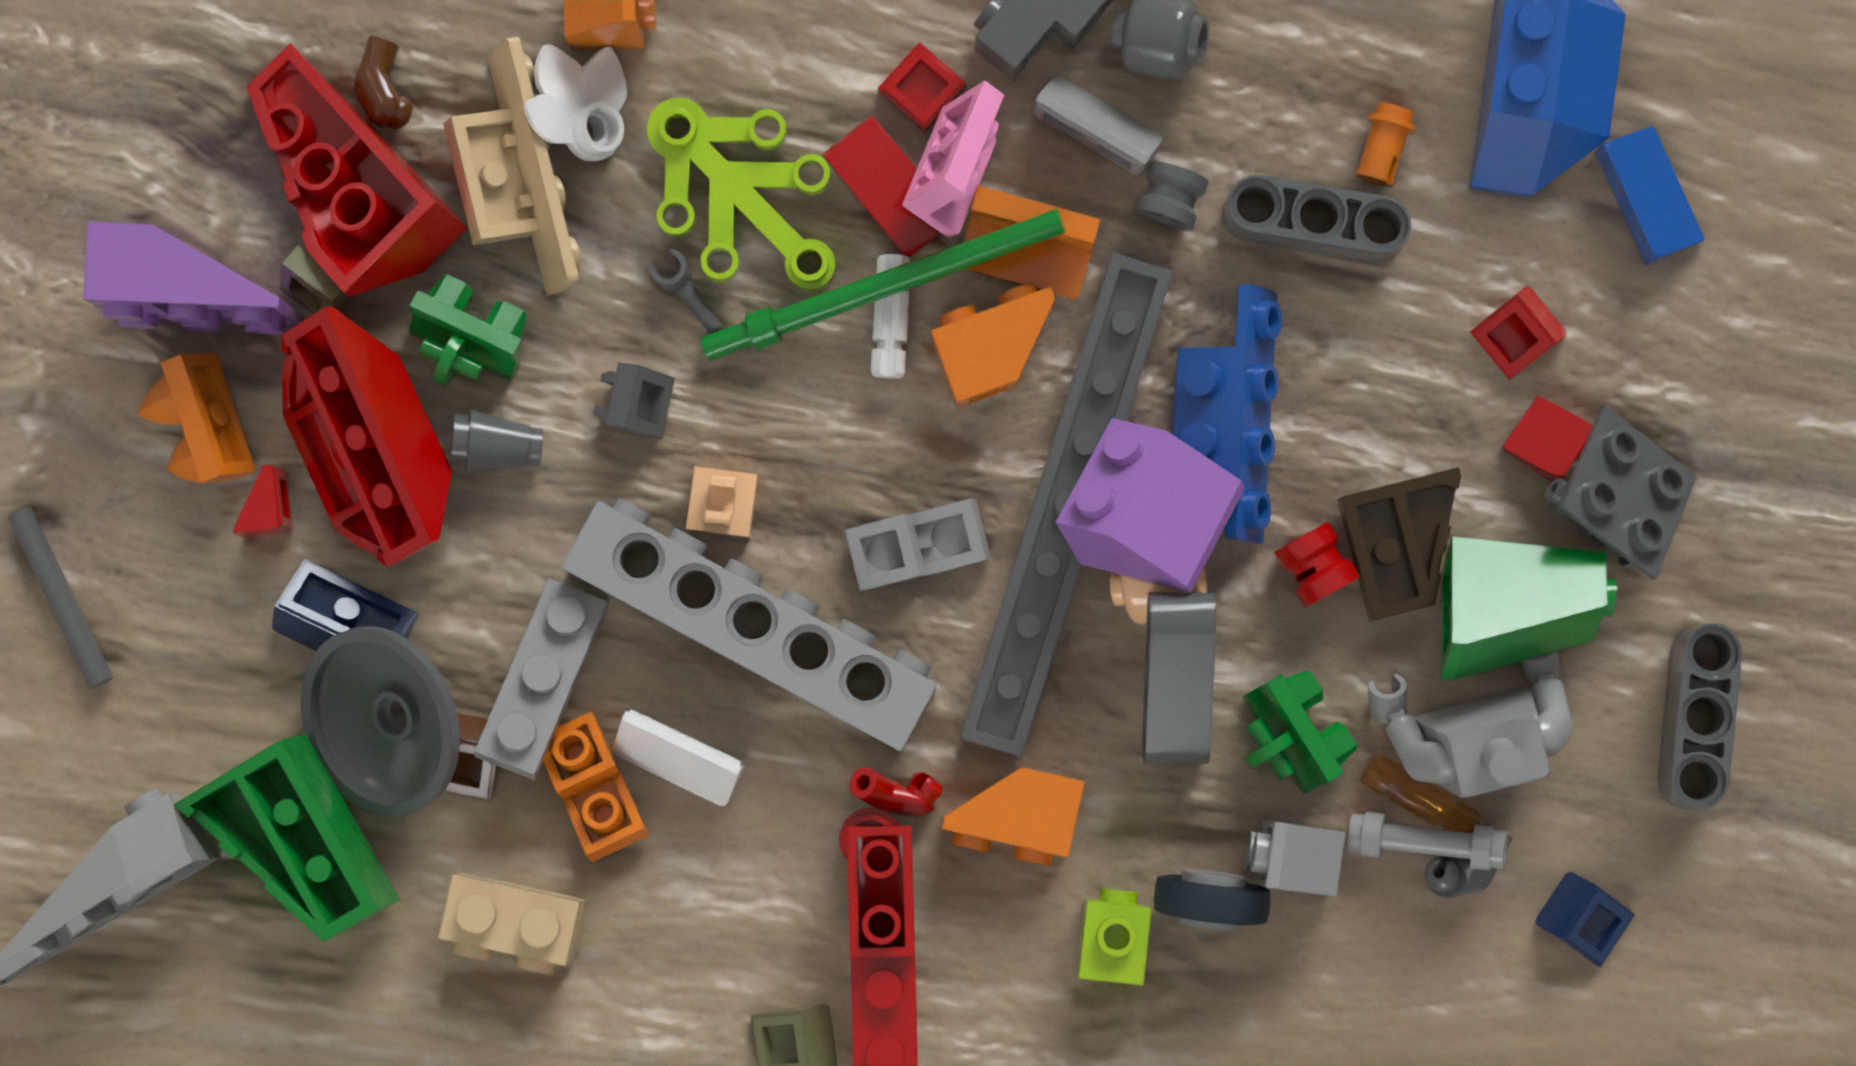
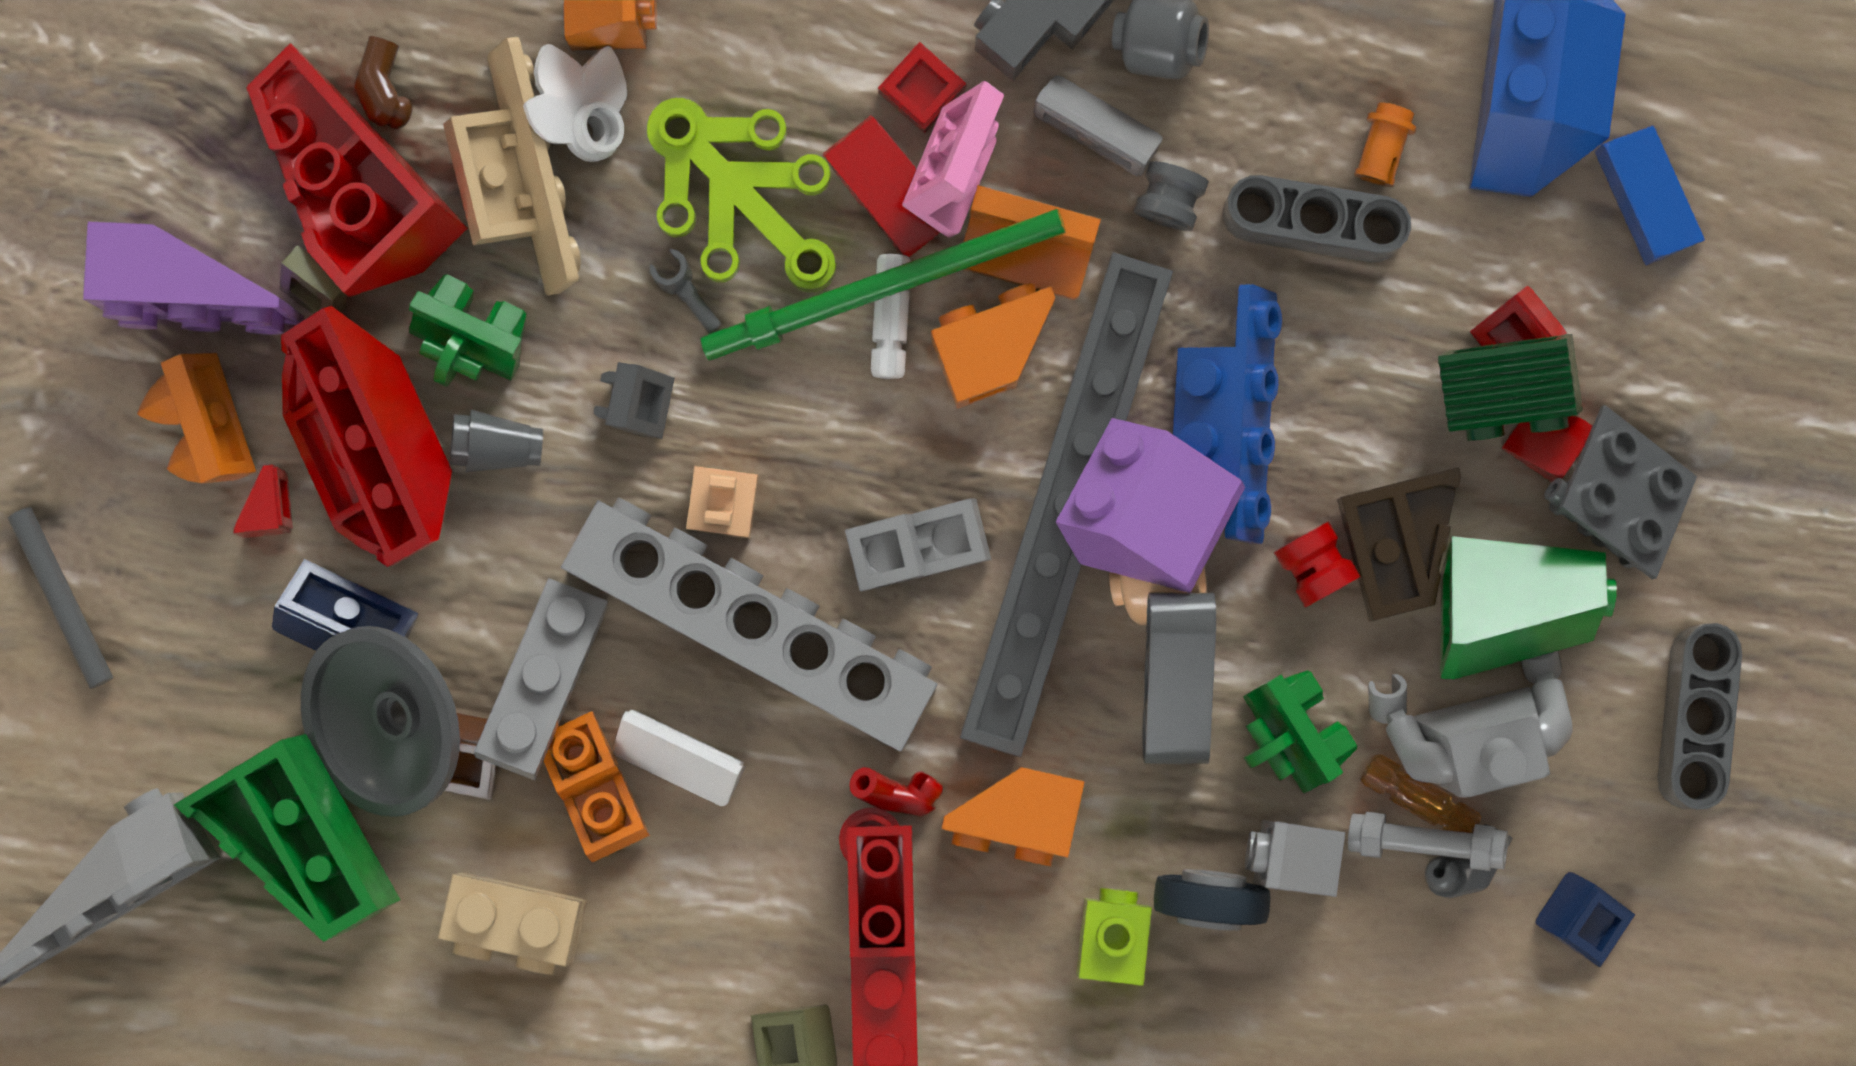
(1511, 385): none -> dark green brick

